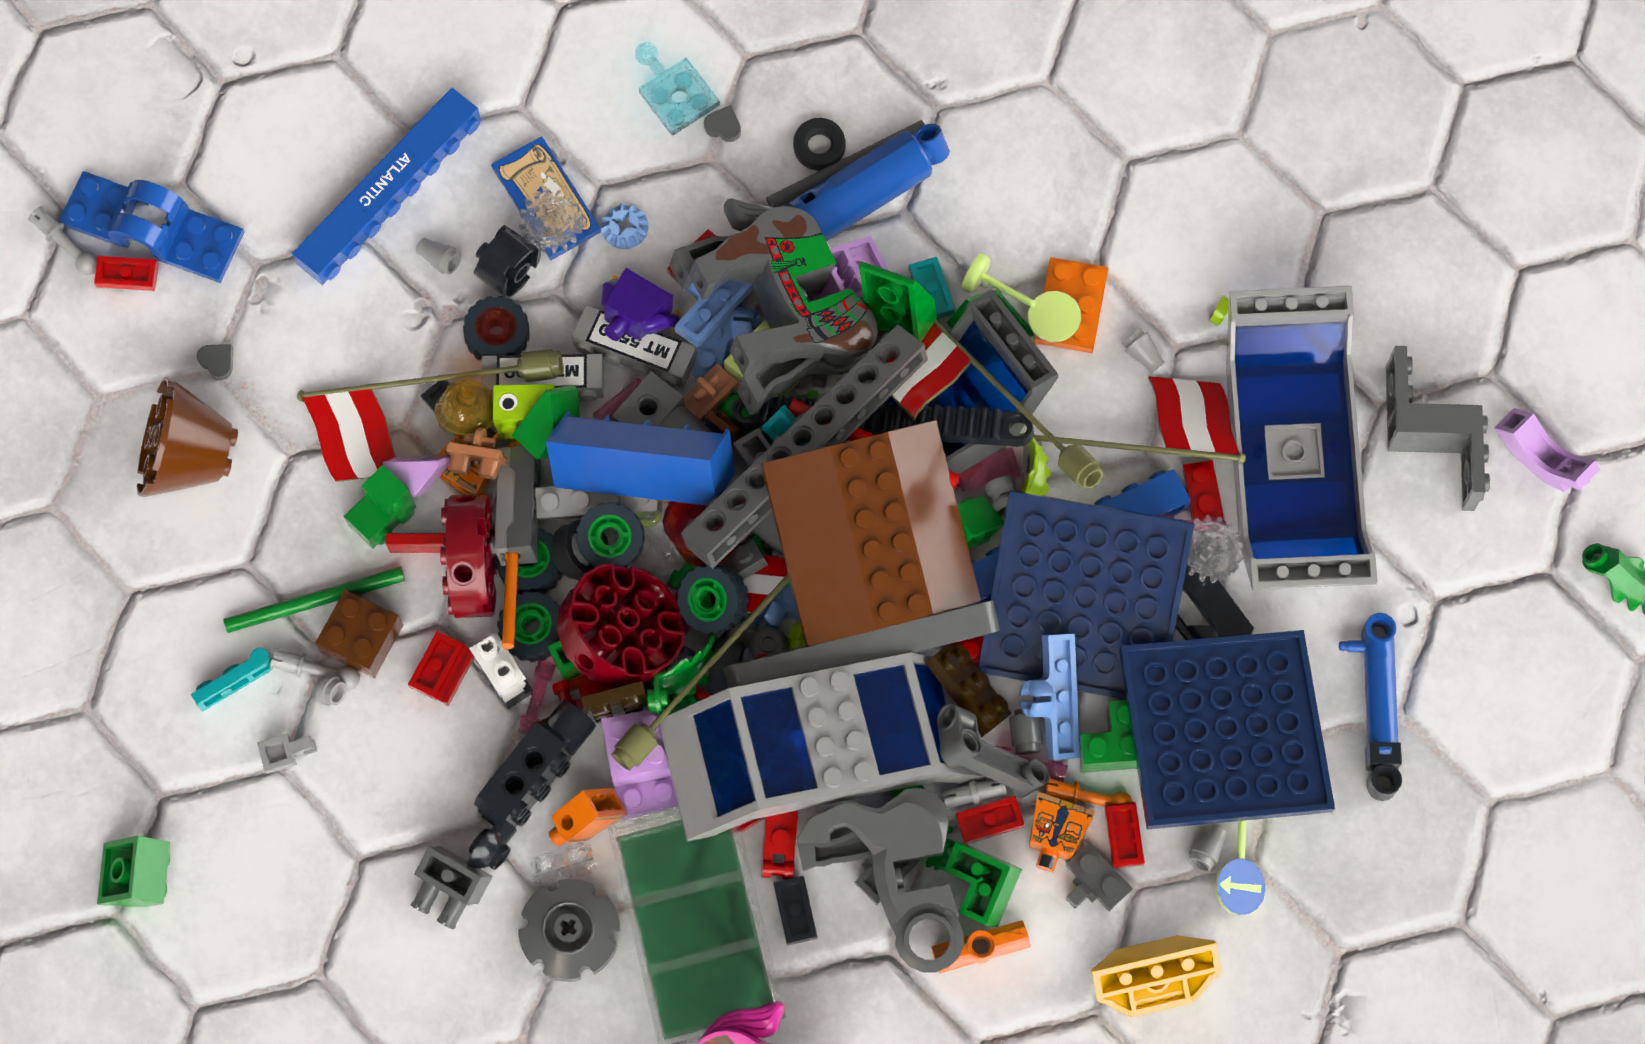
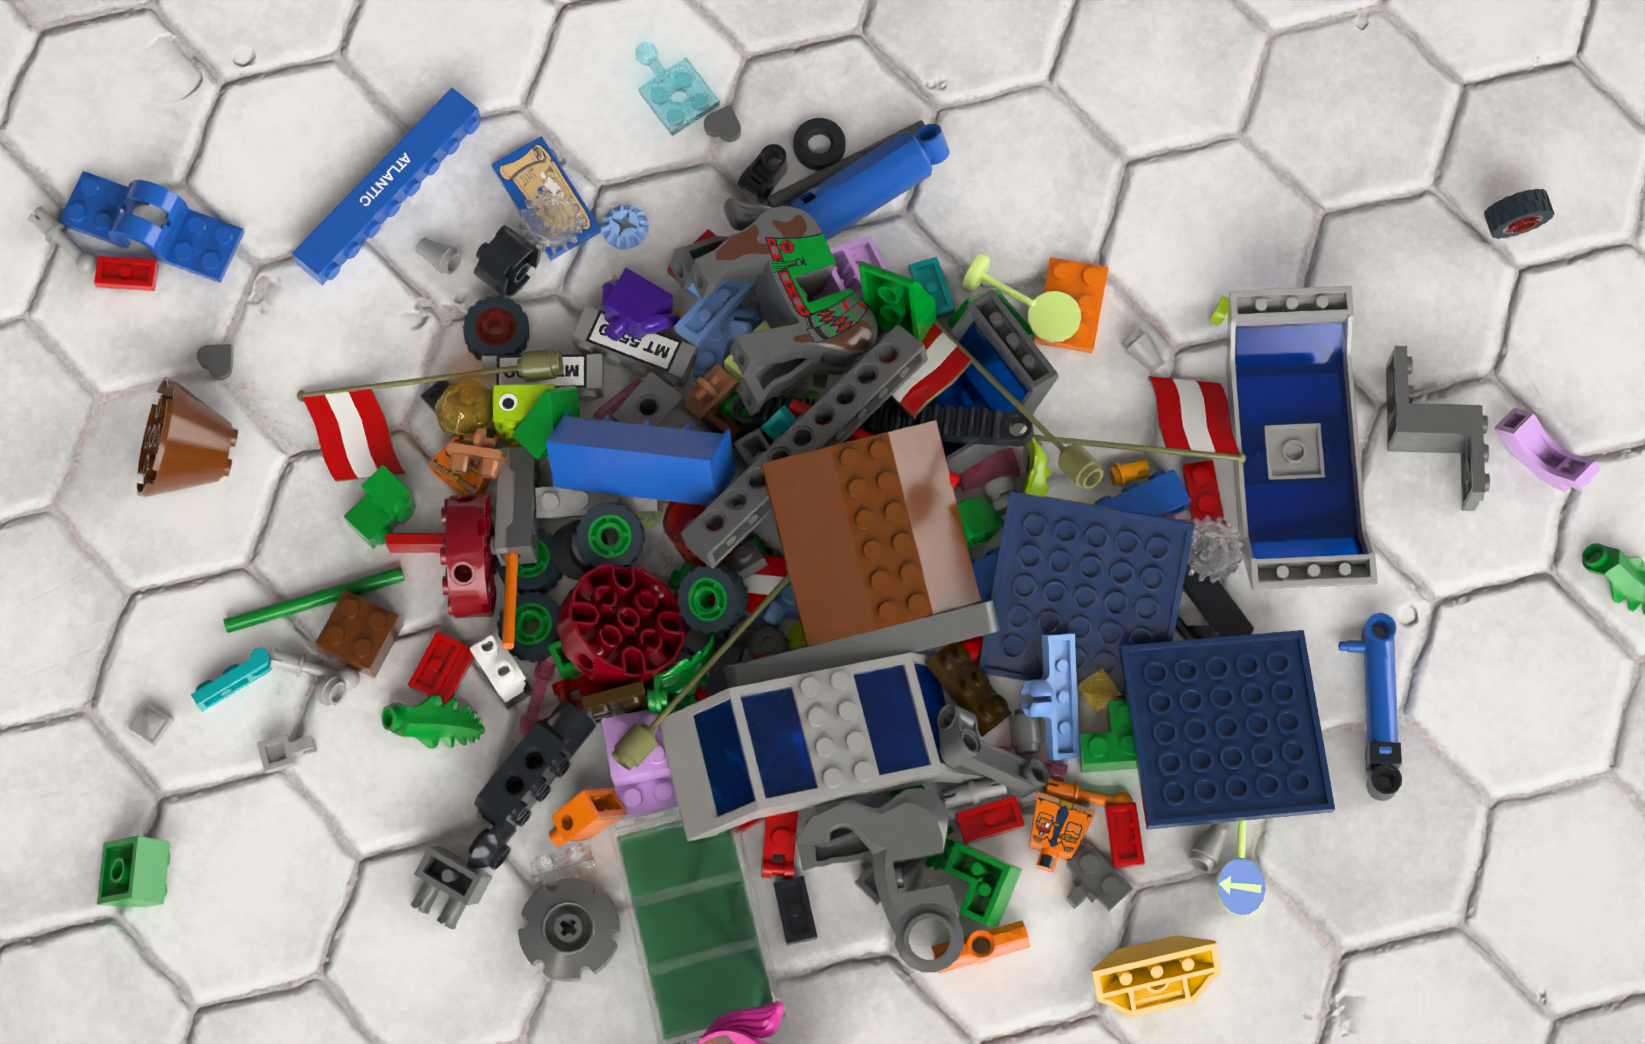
(150, 724): none -> light grey tile
(418, 472): lavender slope -> none
(433, 721): none -> green plant
(760, 176): none -> black piece
(1098, 689): none -> clear yellow plate
(1128, 472): none -> light orange pin
(1519, 213): none -> black wheel

